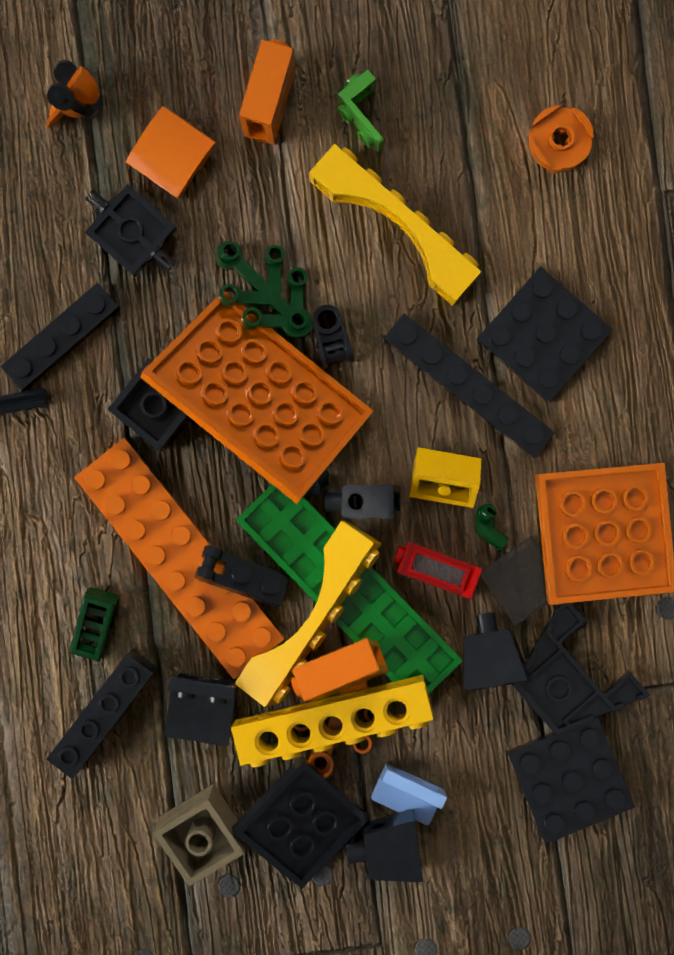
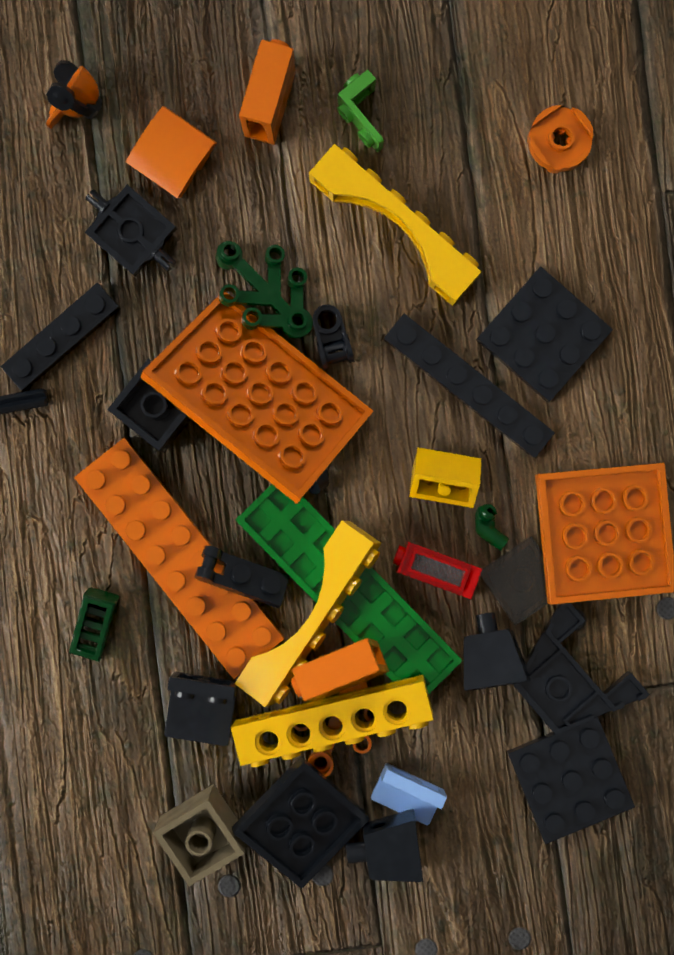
(102, 713): black brick -> none
(379, 501): black torso -> none

